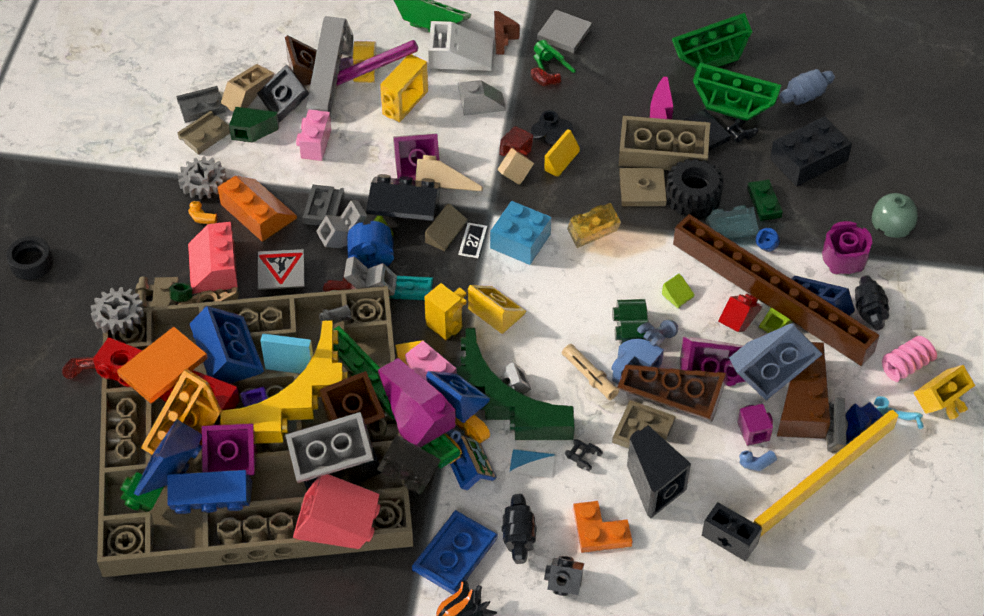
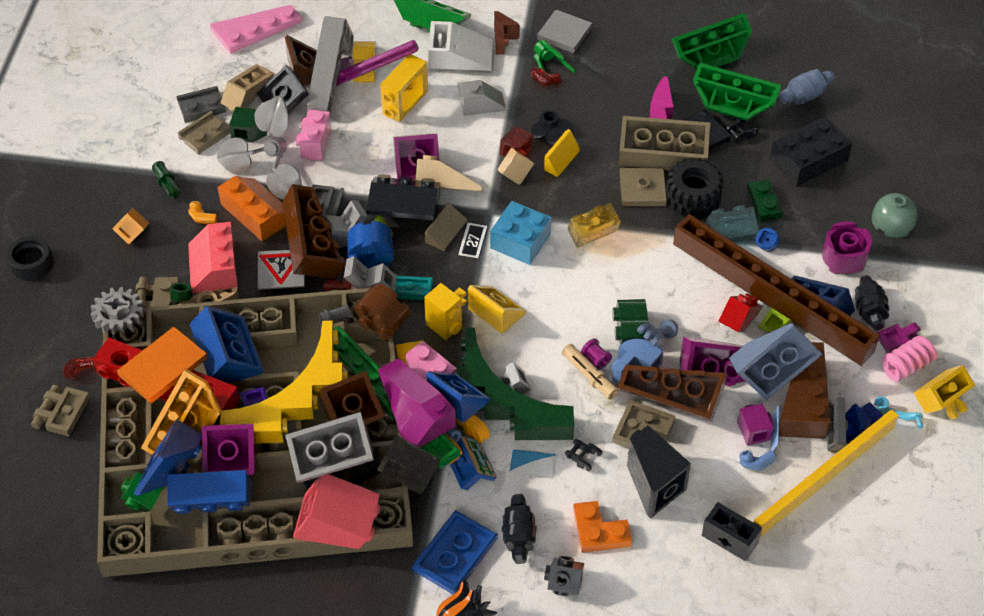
(66, 412): none -> dark tan plate
(130, 226): none -> light orange panel
(165, 179): none -> dark green axle
(201, 177): light grey gear -> none
(234, 153): none -> light grey plant
(251, 28): none -> bright pink wing
(286, 353): medium azure tile -> none
(309, 235): none -> reddish brown wedge
(381, 311): none -> reddish brown brick
(596, 353): none -> magenta bush
(677, 291): lime slope -> none
(774, 437): none -> light blue sticker
(894, 336): none -> magenta plate

